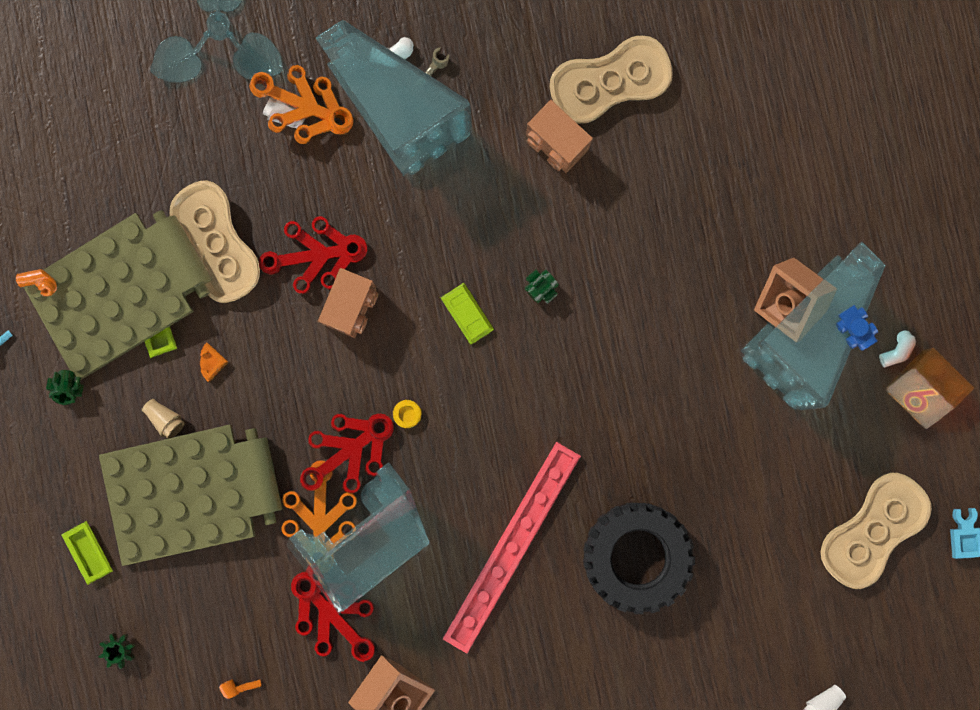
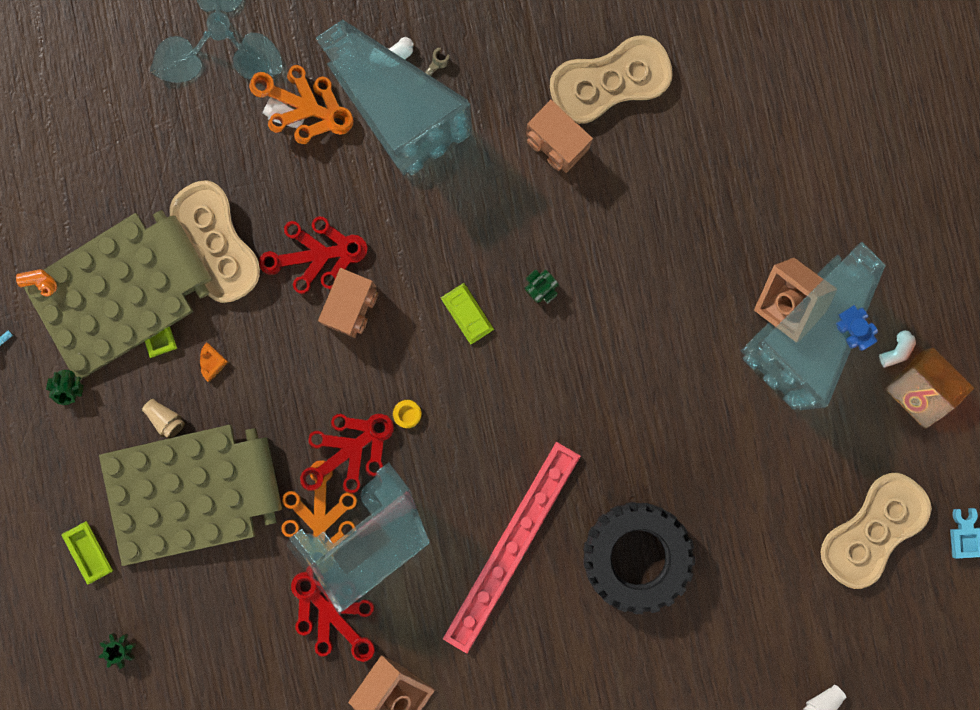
(230, 690): orange hand -> none

